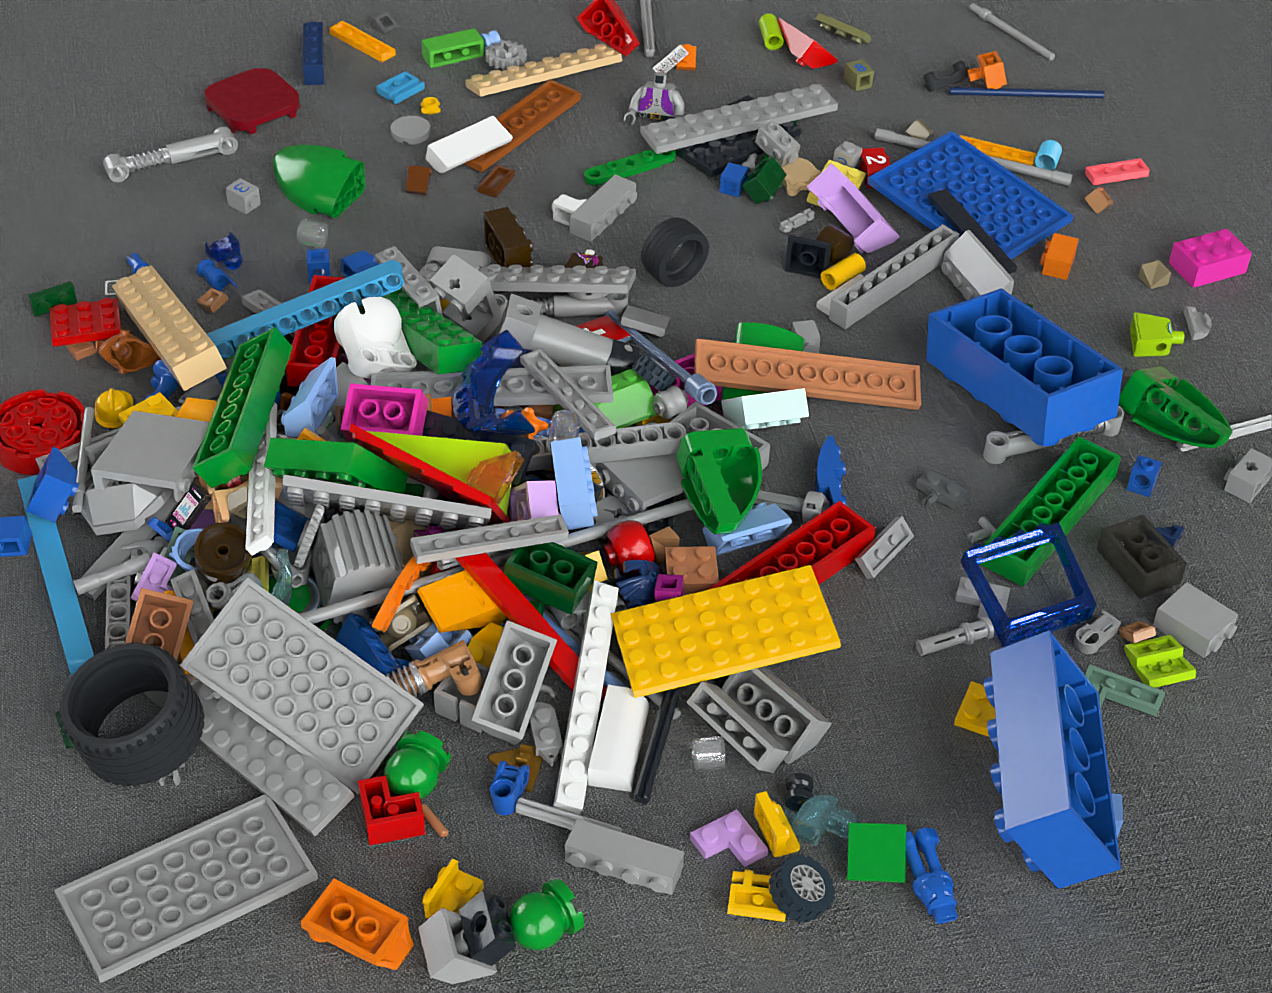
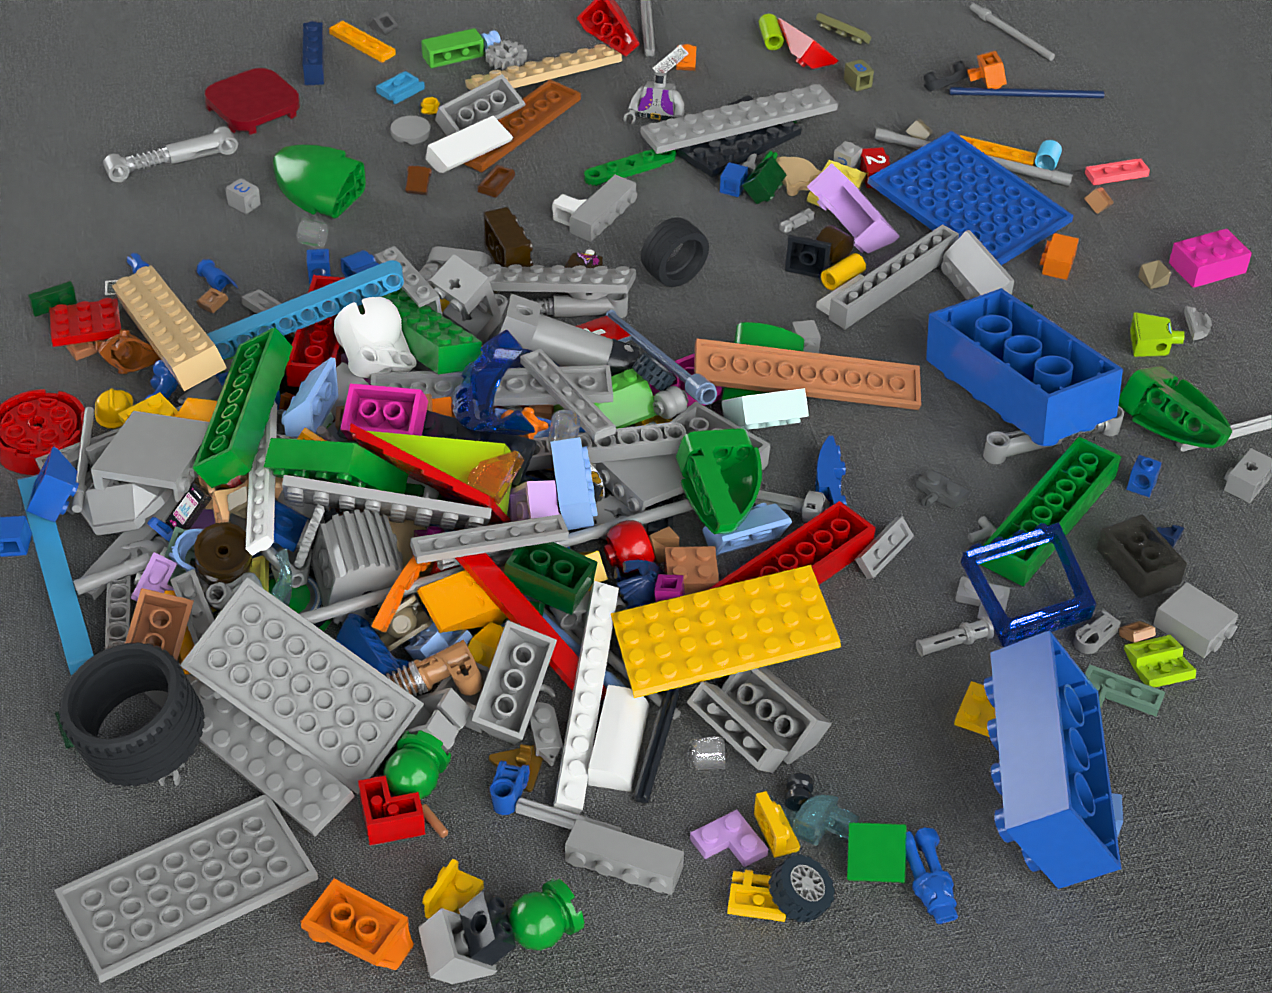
(226, 251): clear blue piece -> none
(441, 716): none -> light grey piece
(490, 99): none -> light grey slope
(645, 321): light grey tile -> none
(777, 143): light grey brick -> none
(963, 221): black tile -> none

